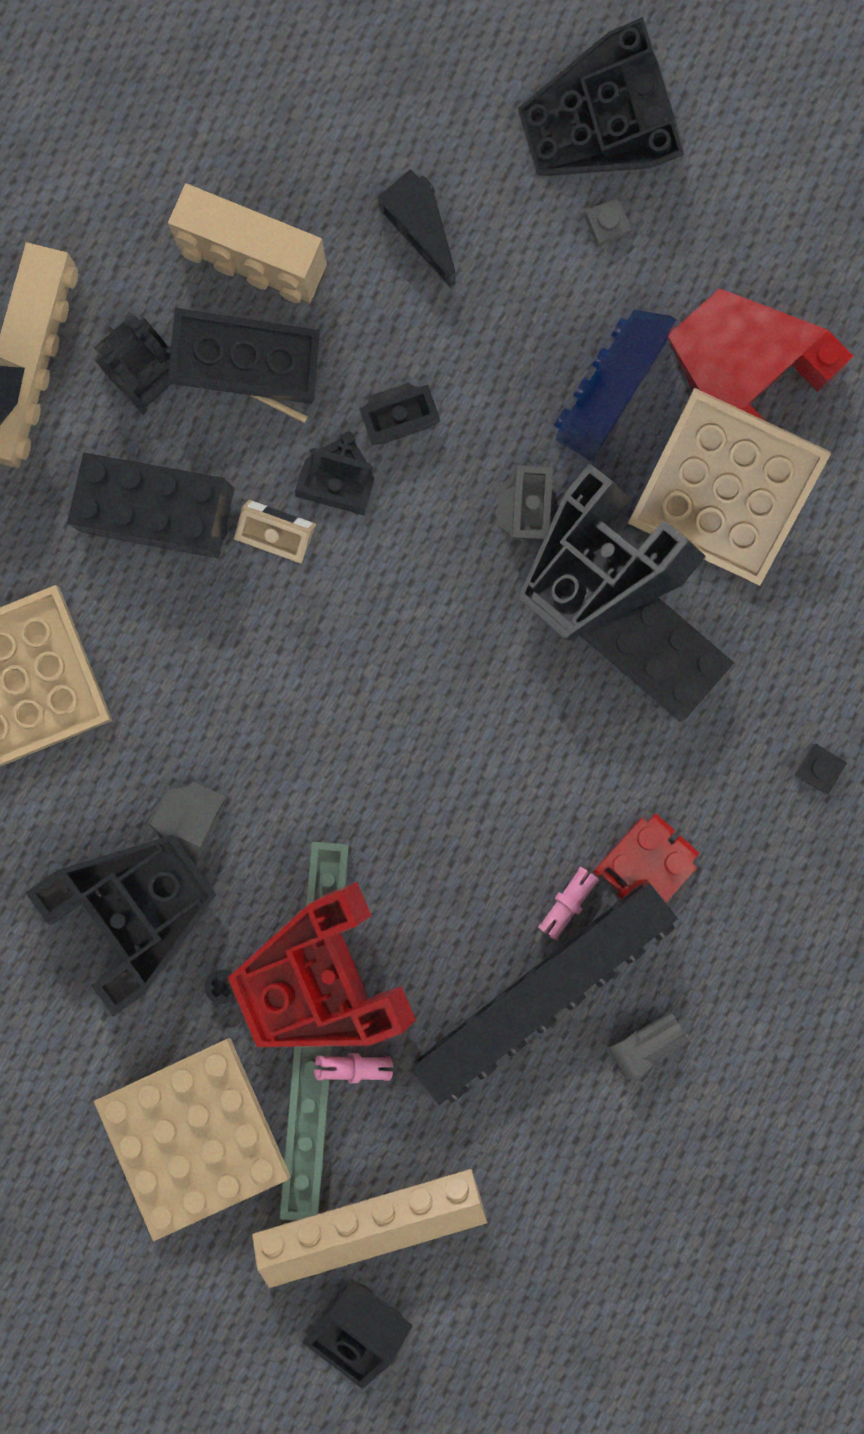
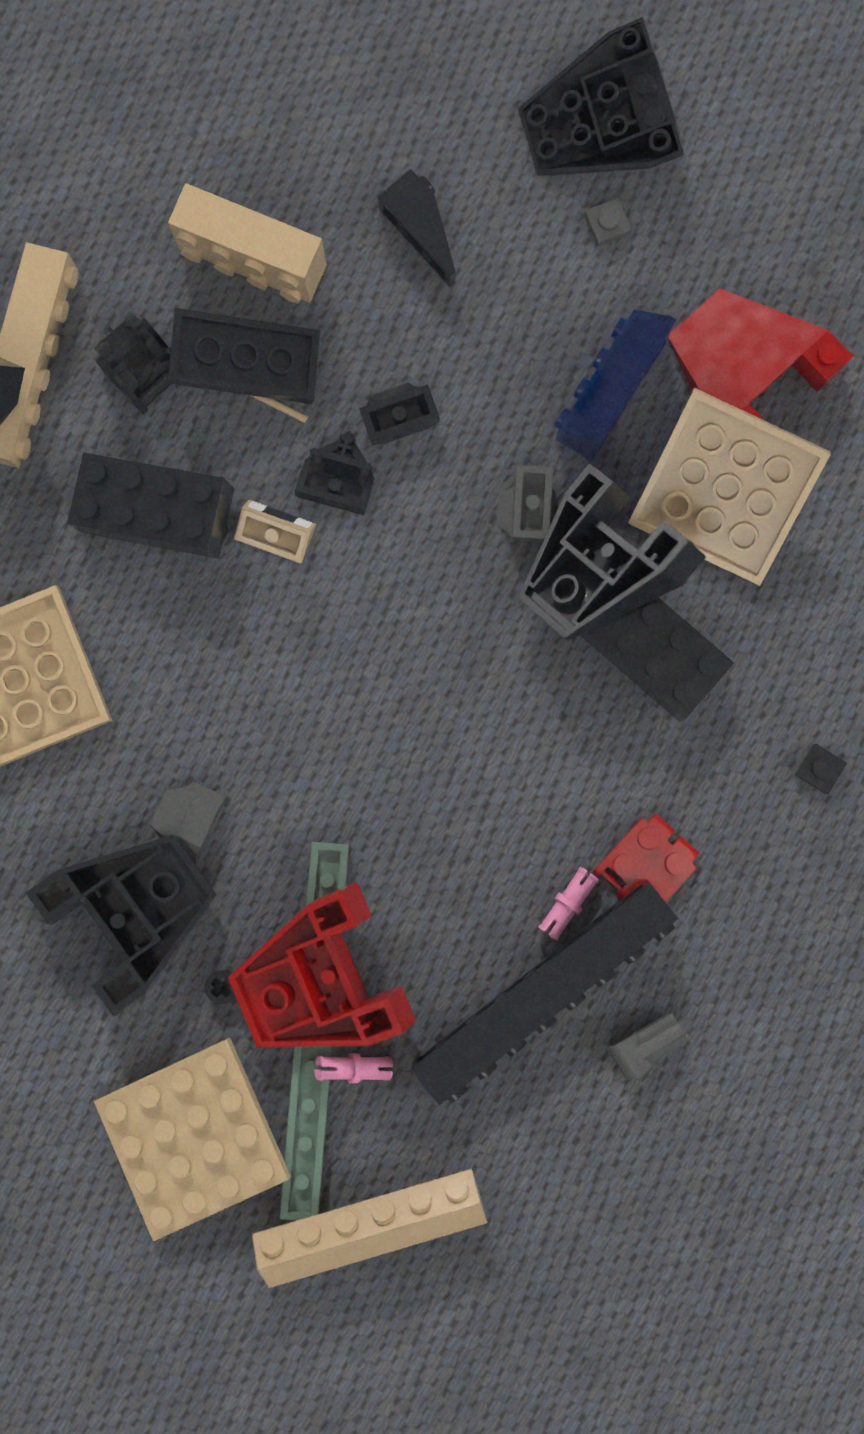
(358, 1334): black slope -> none

